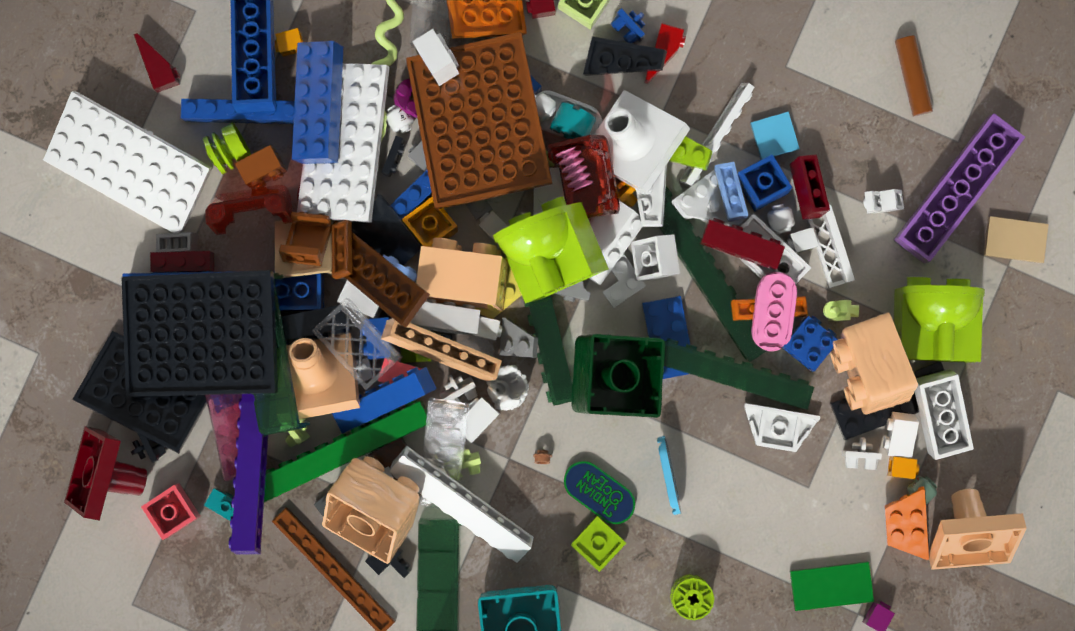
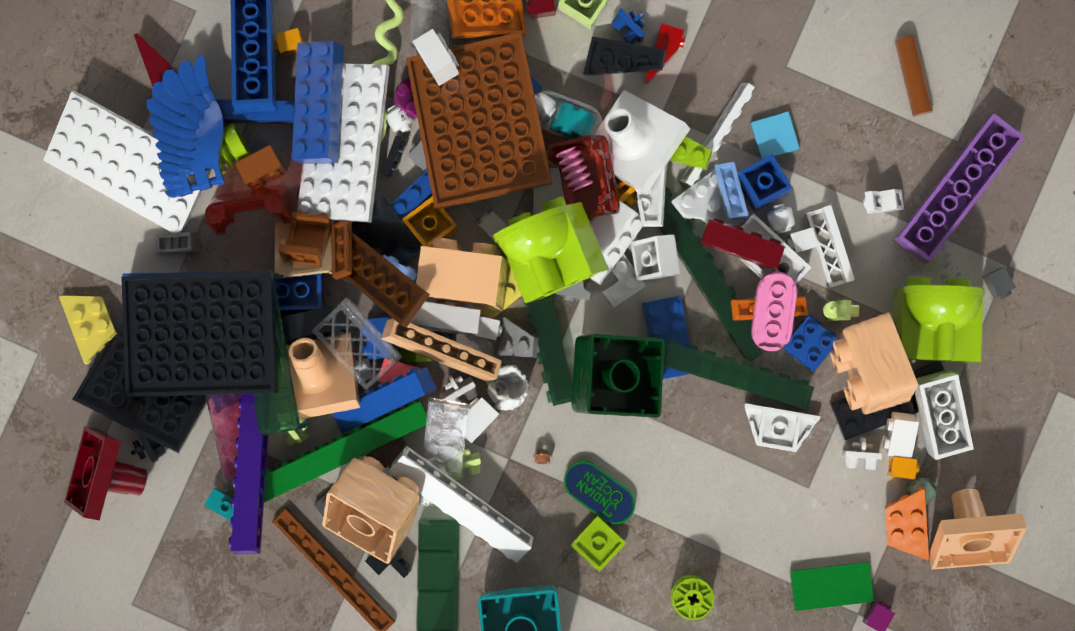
(89, 323): none -> light yellow wing
(170, 511): coral brick -> none
(182, 261): dark red brick -> none
(187, 129): none -> blue animal
(365, 304): white brick -> none
(669, 475): medium azure tile -> none
(809, 187): dark red brick -> none
(999, 283): none -> dark grey brick
(1016, 239): tan tile -> none

